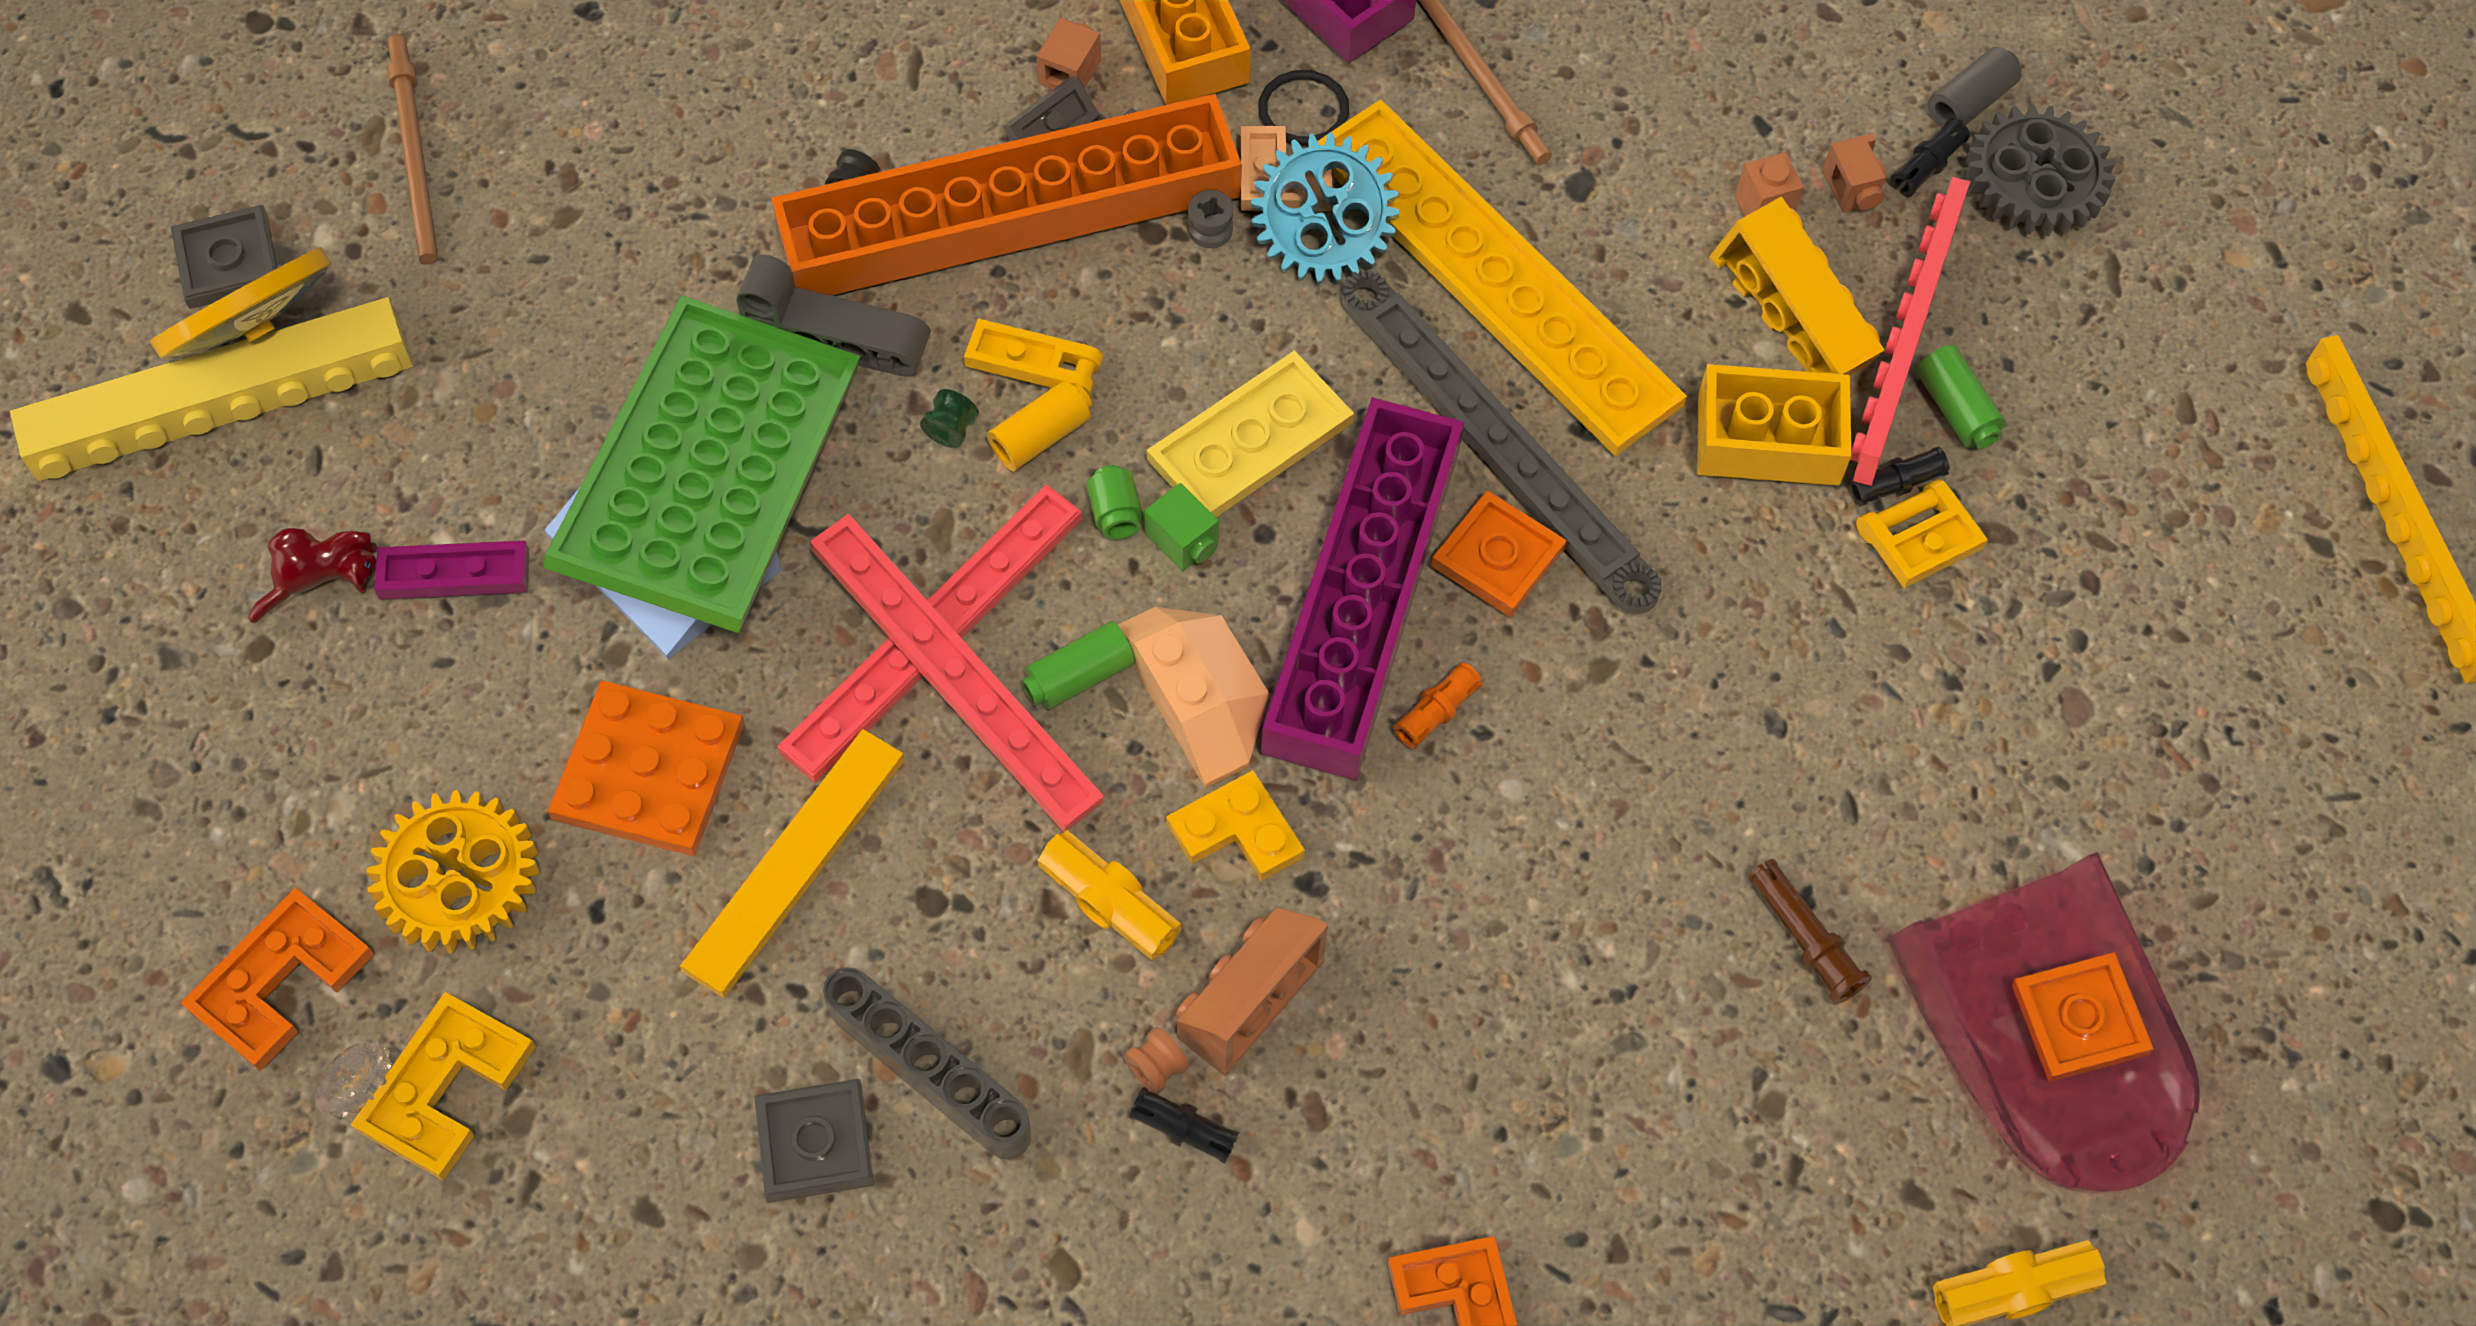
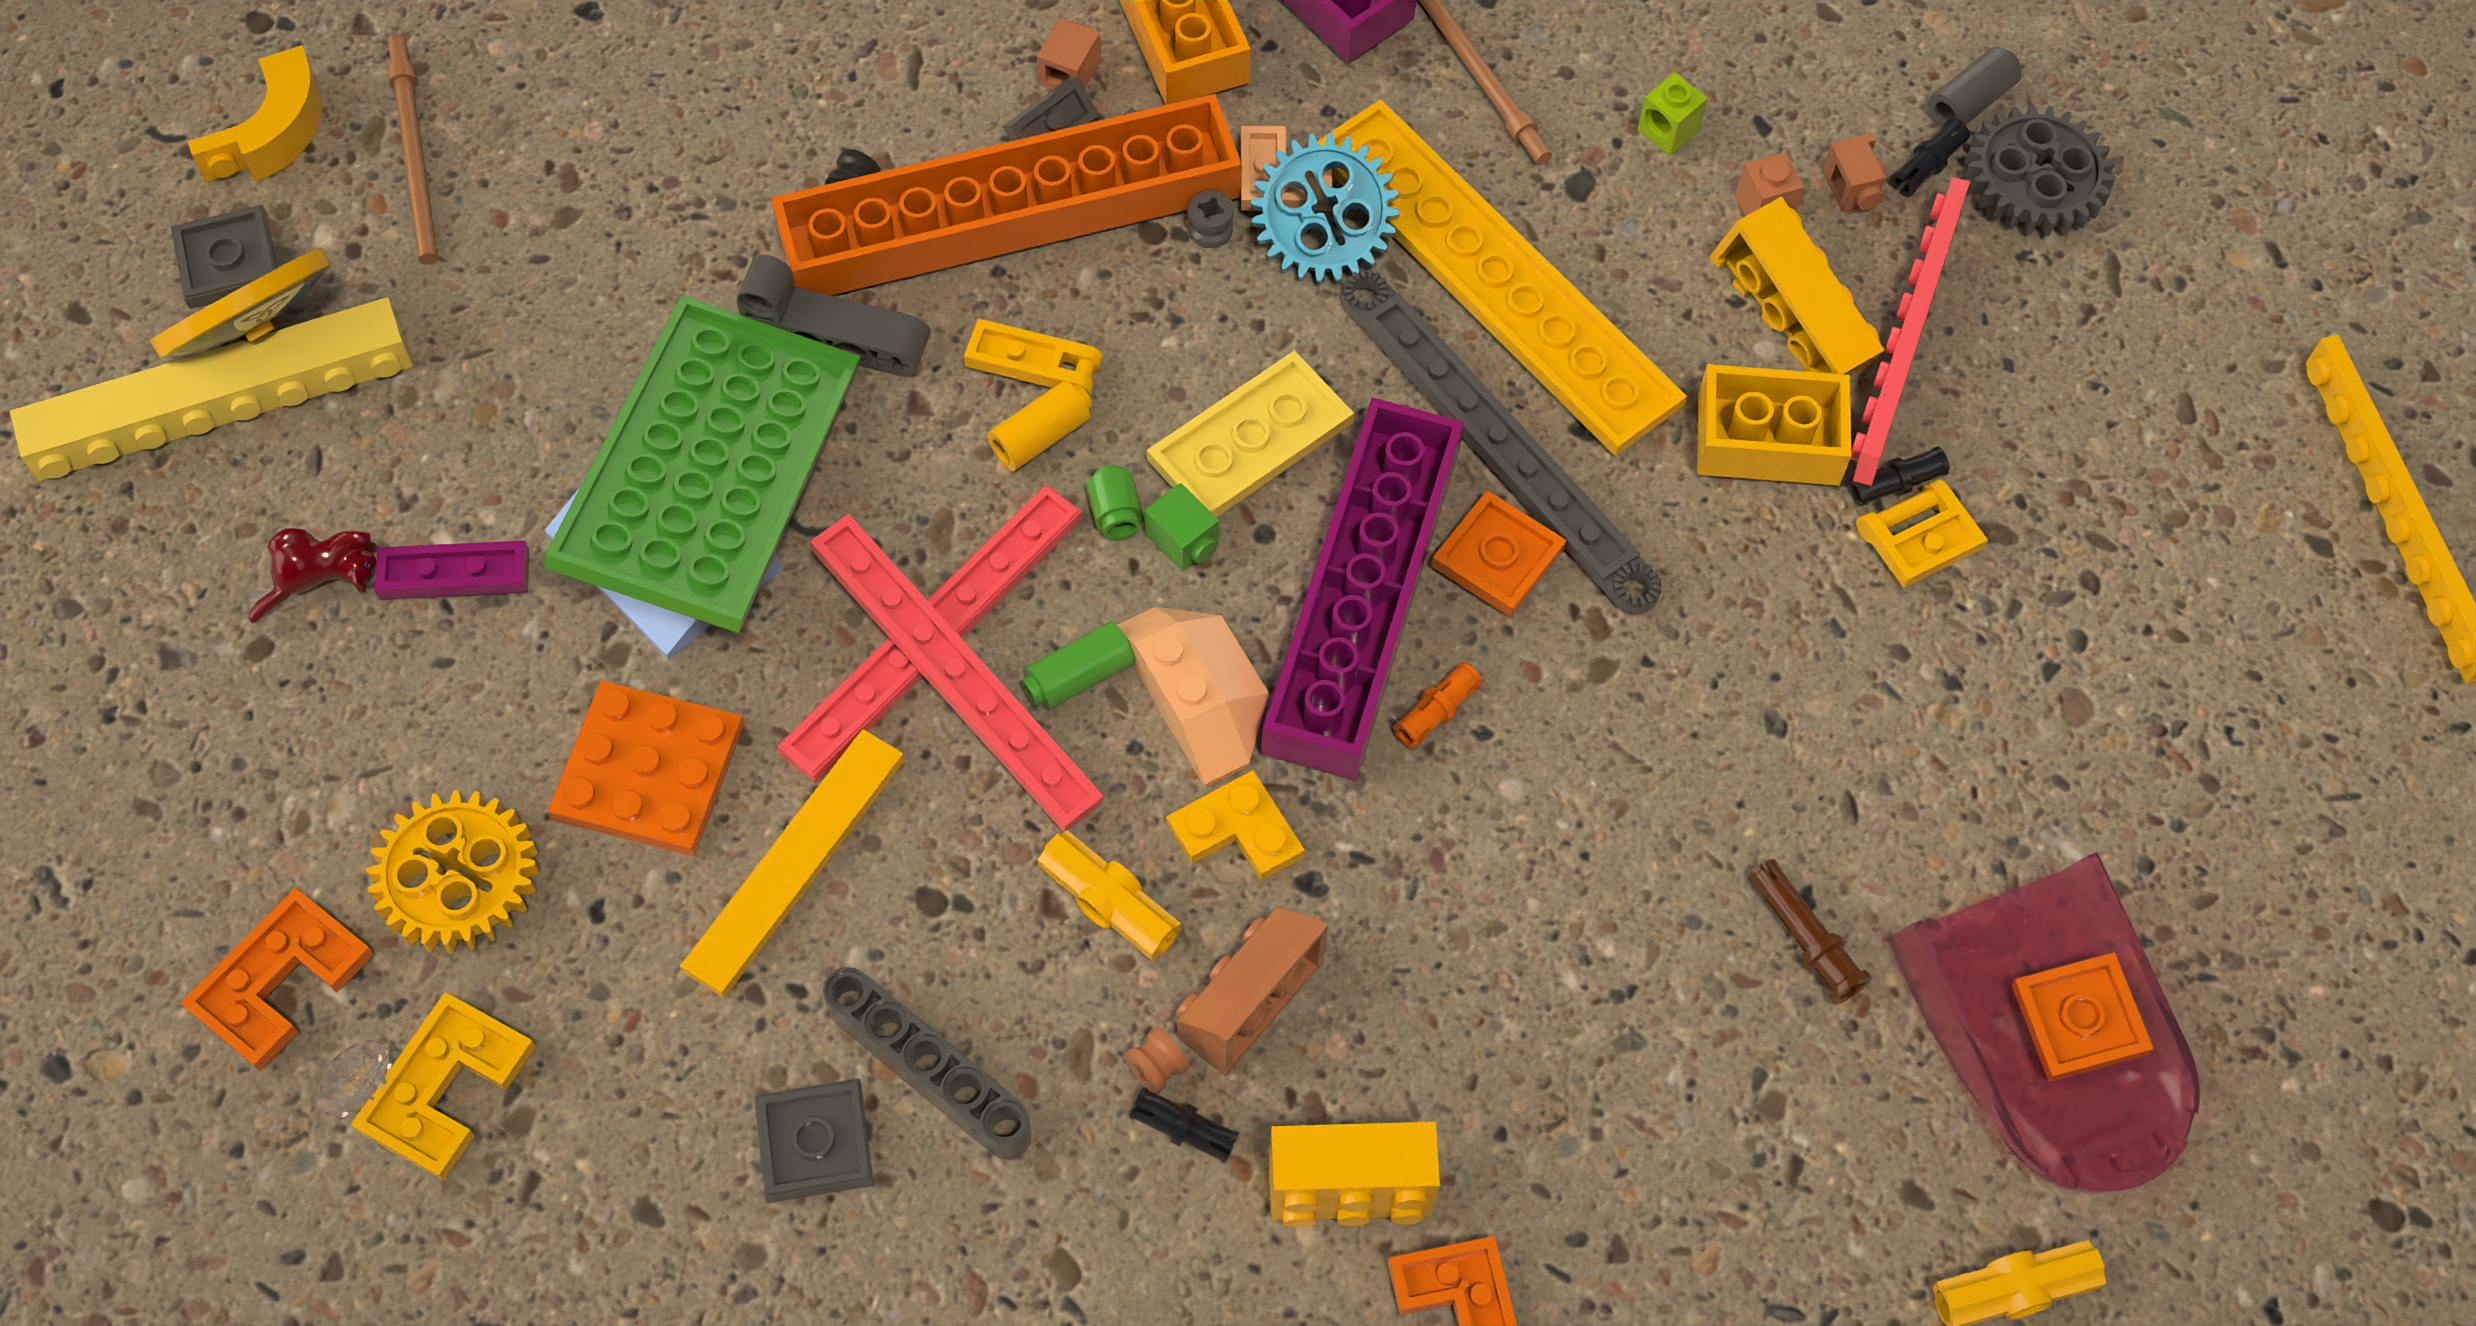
(275, 131): none -> yellow arch
(949, 418): clear green wheel -> none
(1304, 74): black piece -> none
(1353, 1173): none -> yellow brick
(1672, 113): none -> lime brick
(1961, 397): bright green brick -> none

